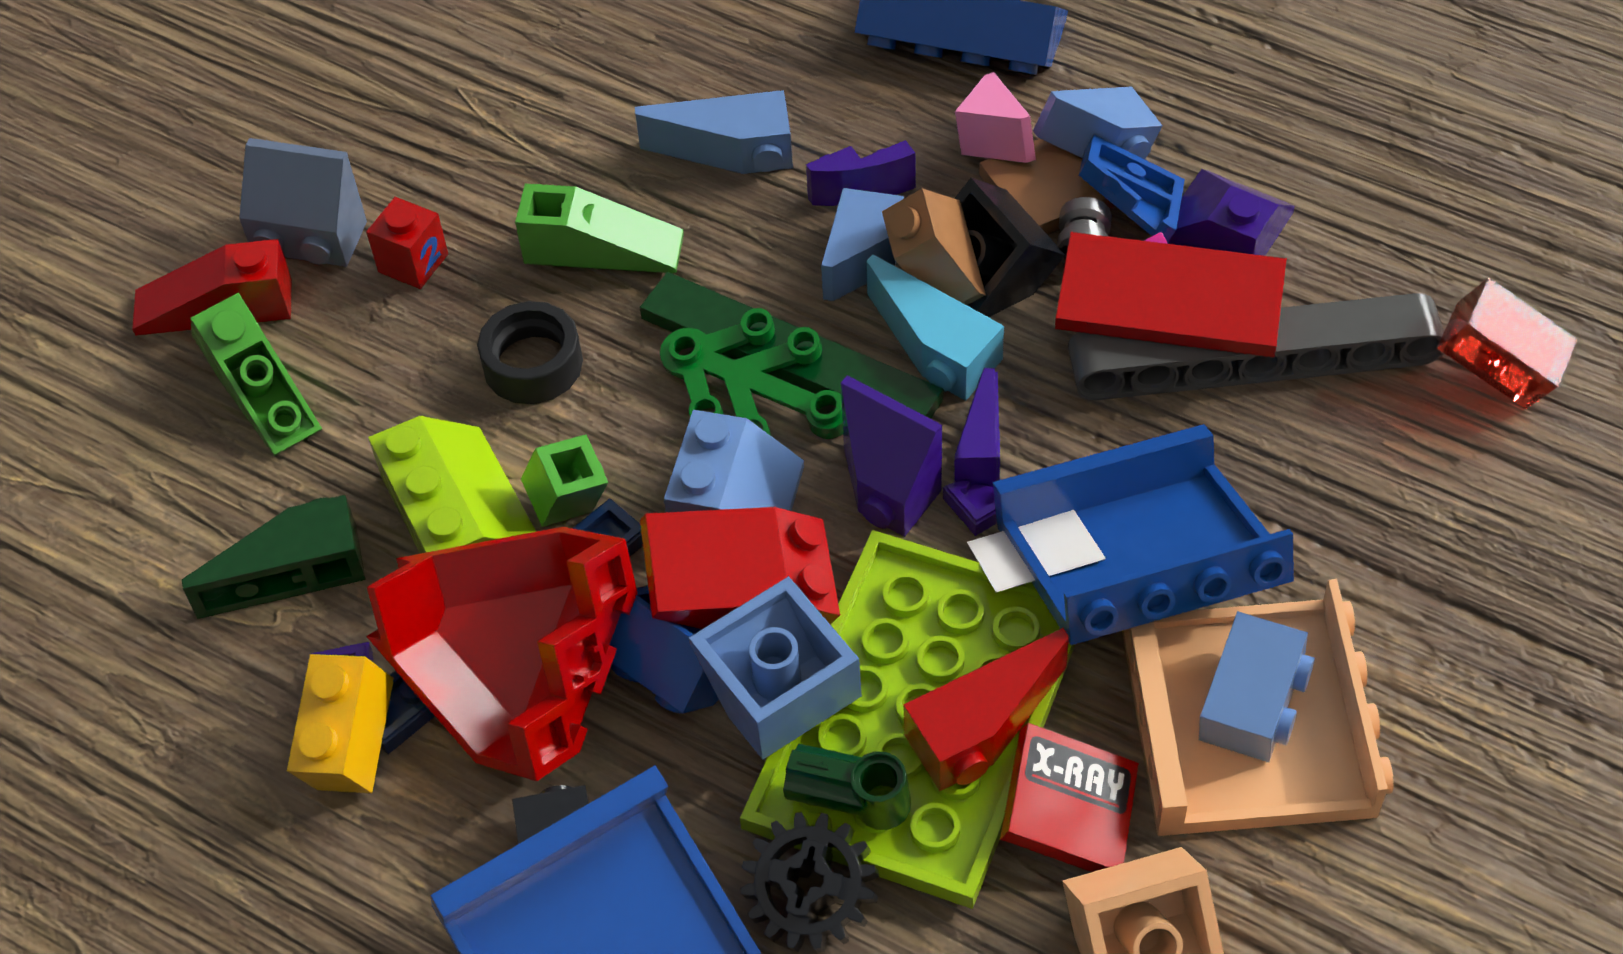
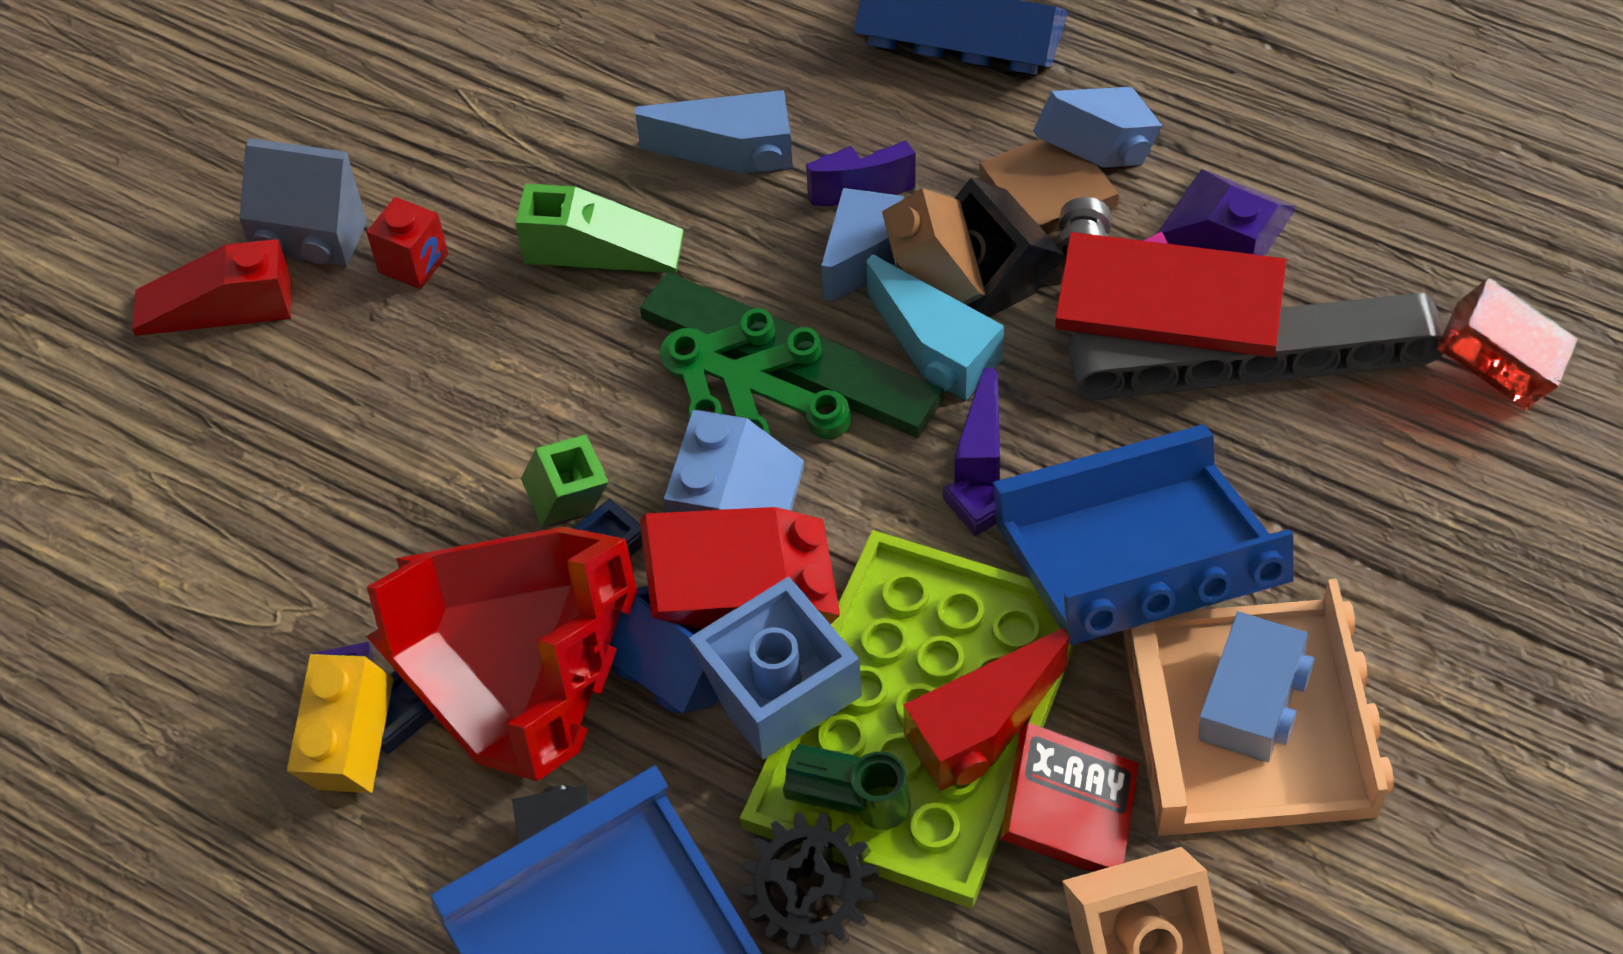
(253, 374): bright green slope -> none
(286, 557): dark green slope -> none
(447, 484): lime slope -> none
(522, 322): black tyre -> none
(890, 457): dark purple slope -> none
(994, 123): bright pink slope -> none
(1057, 542): white sticker -> none
(1134, 186): blue wing -> none

